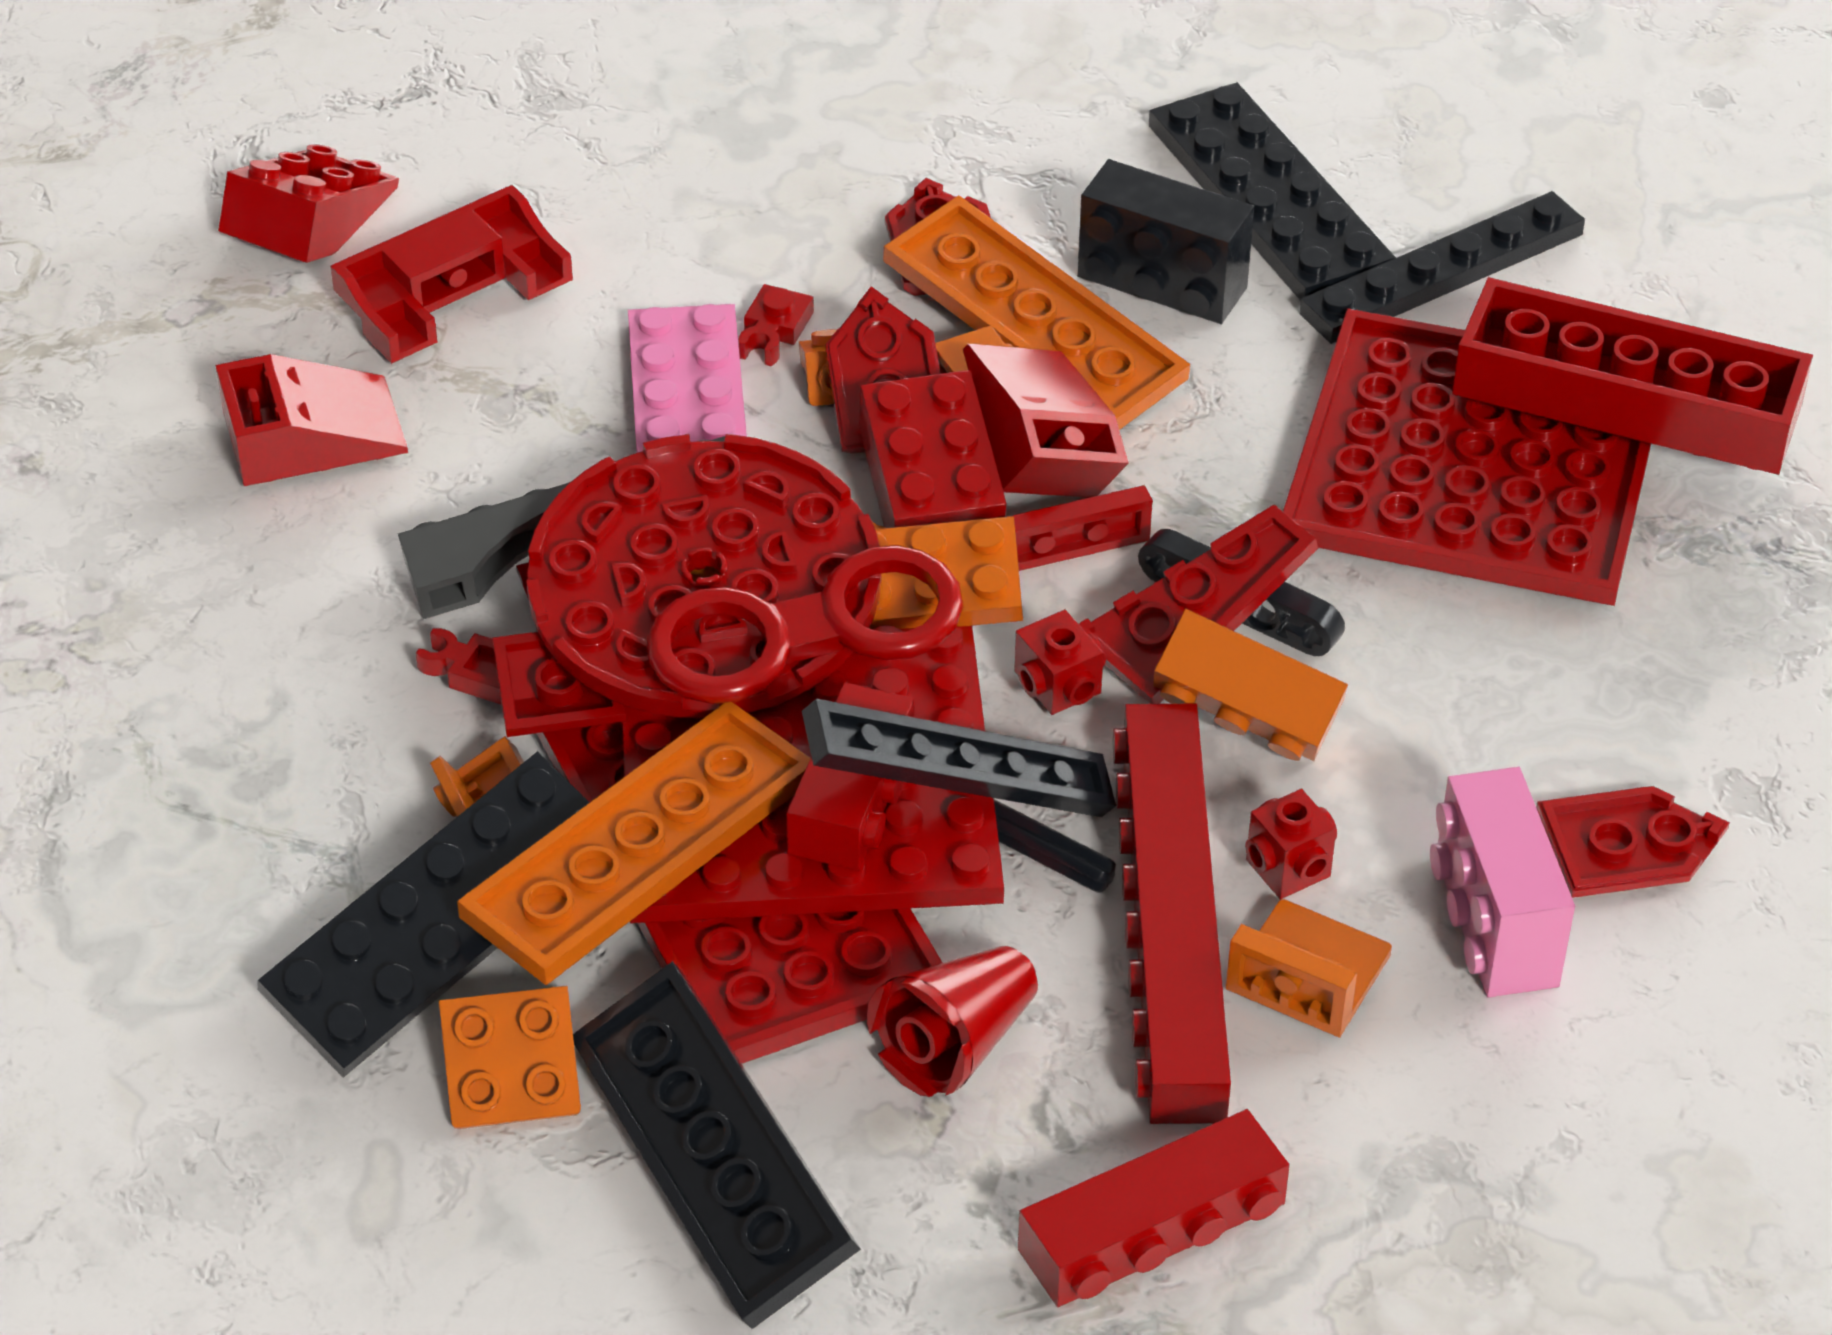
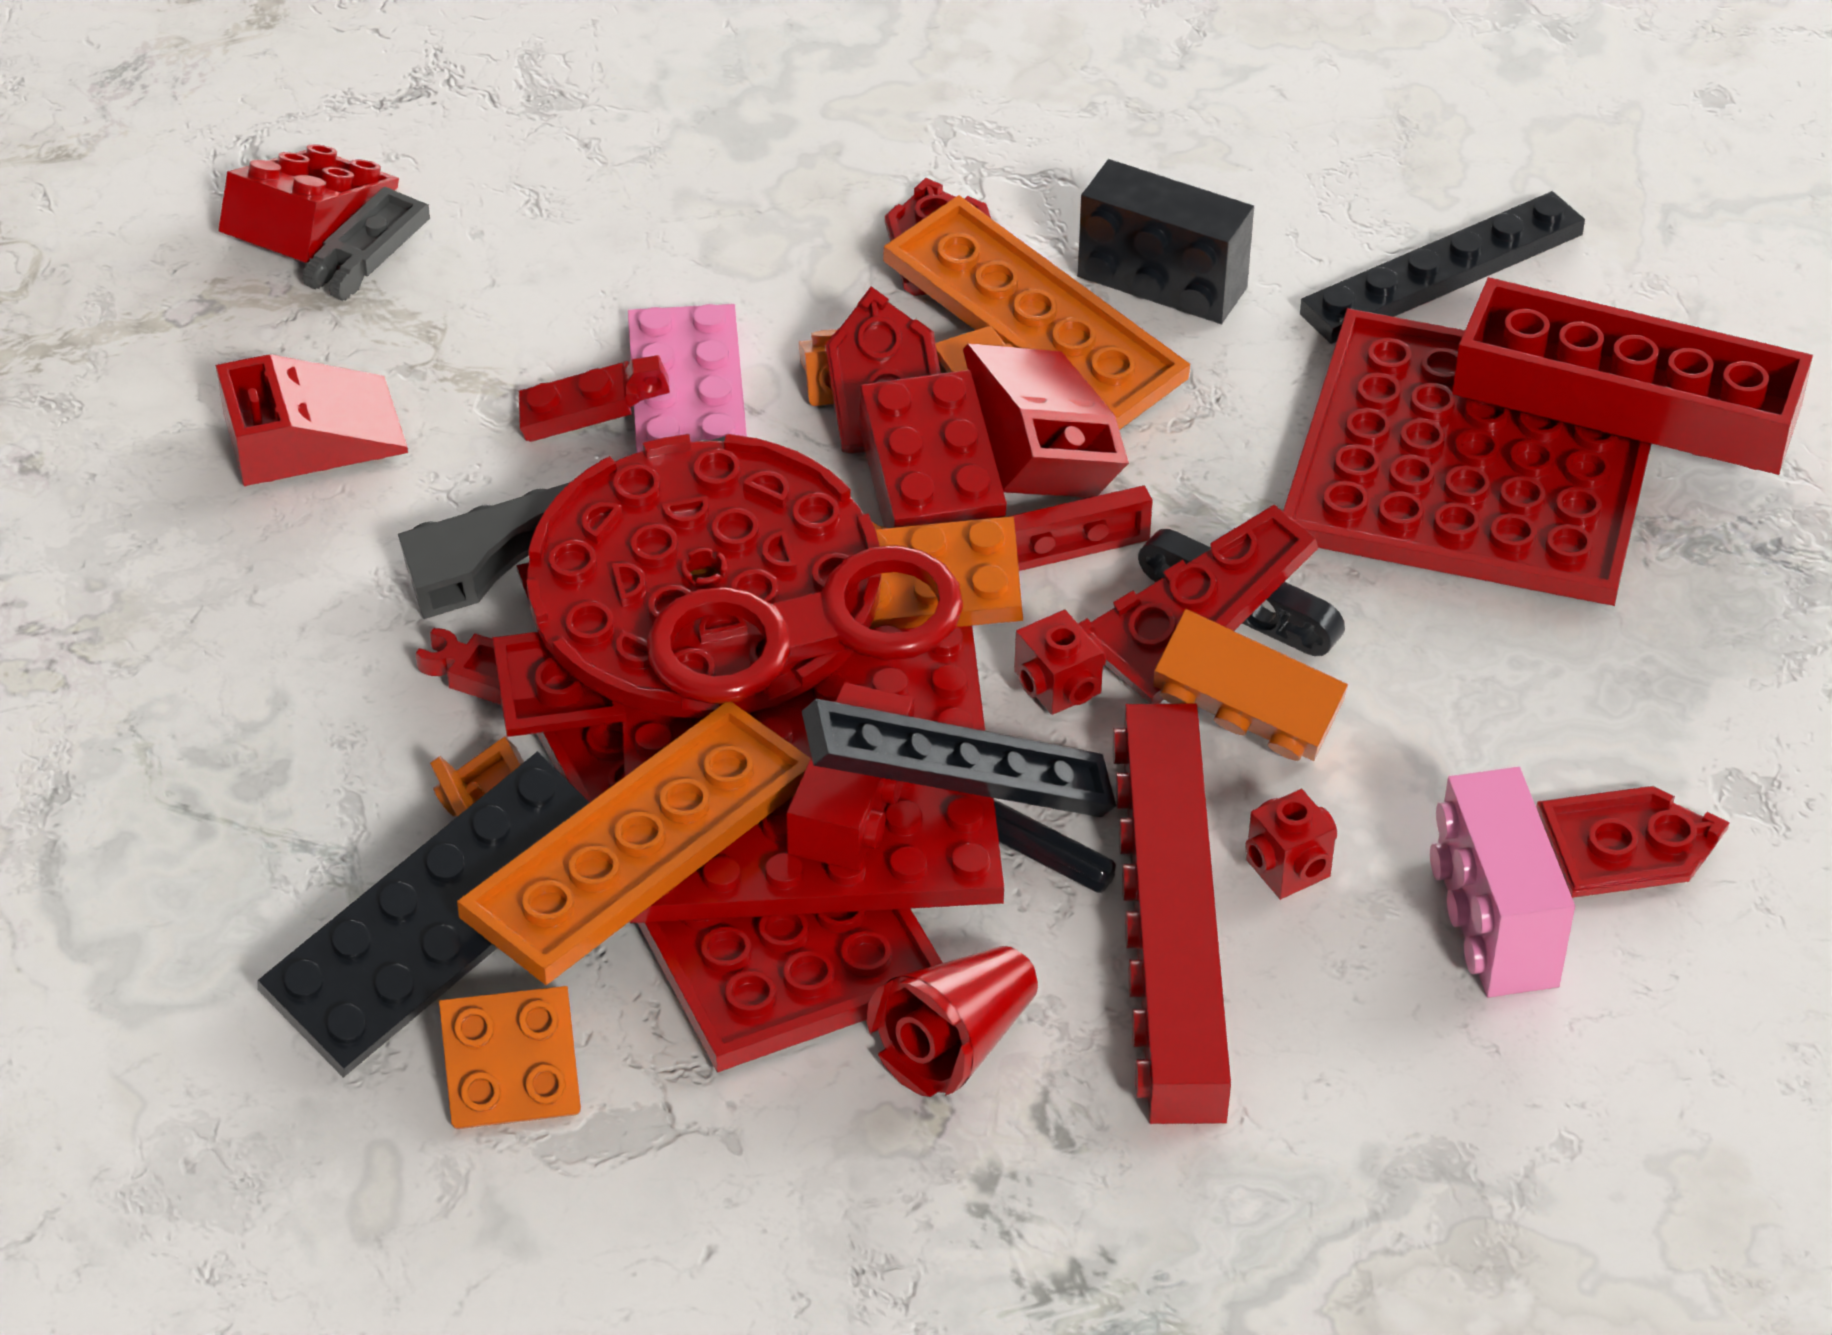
(365, 242): none -> dark grey hinge
(444, 261): red bracket -> none
(590, 397): none -> red hinge
(714, 1145): black plate -> none
(774, 318): red plate -> none
(1152, 1208): red brick -> none
(1298, 216): black plate -> none
(1306, 966): orange bracket -> none

